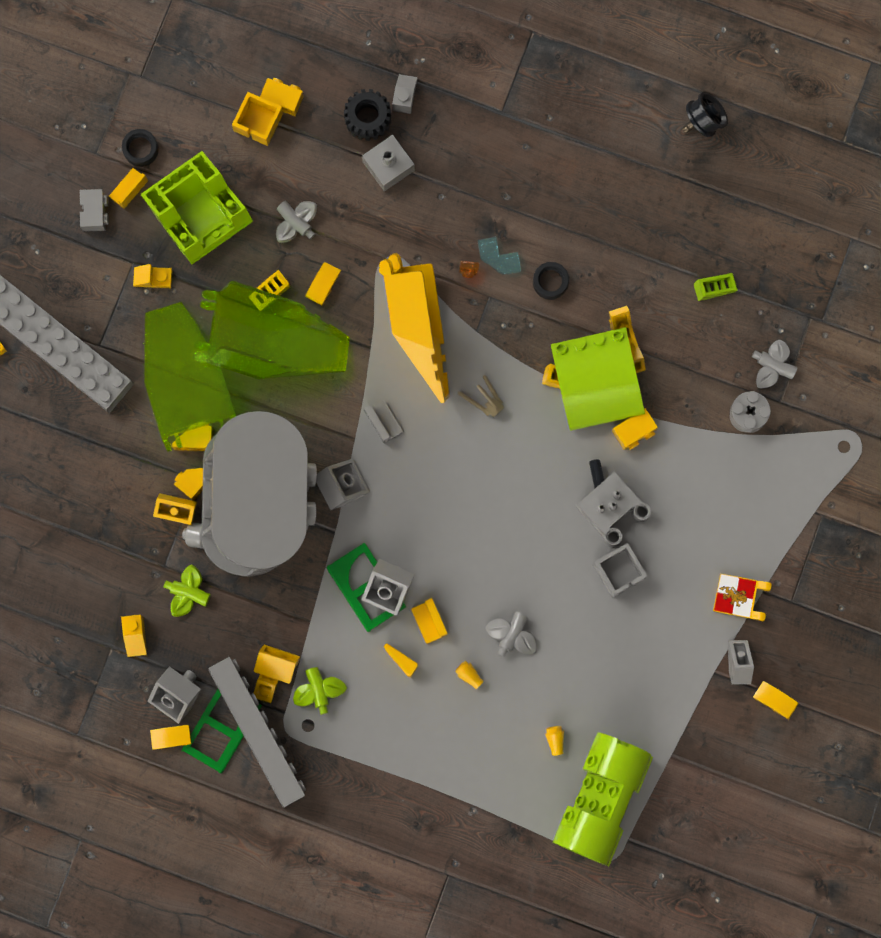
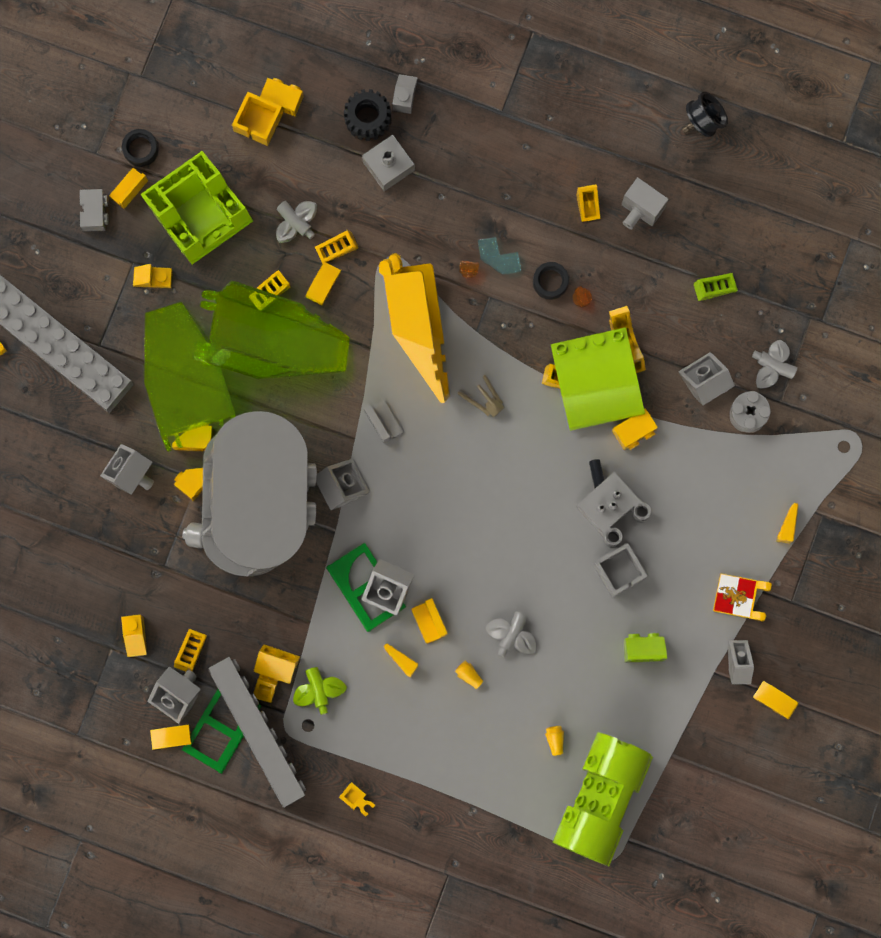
(128, 470): none -> light grey brick
(175, 509): yellow brick -> none
(183, 665): none -> yellow slope
(187, 592): lime plant -> none
(346, 249): none -> yellow slope
(354, 797): none -> yellow plate
(582, 297): none -> clear orange plate
(588, 202): none -> yellow slope
(643, 203): none -> light grey brick
(645, 648): none -> lime slope
(707, 378): none -> light grey slope
(787, 531): none -> yellow slope

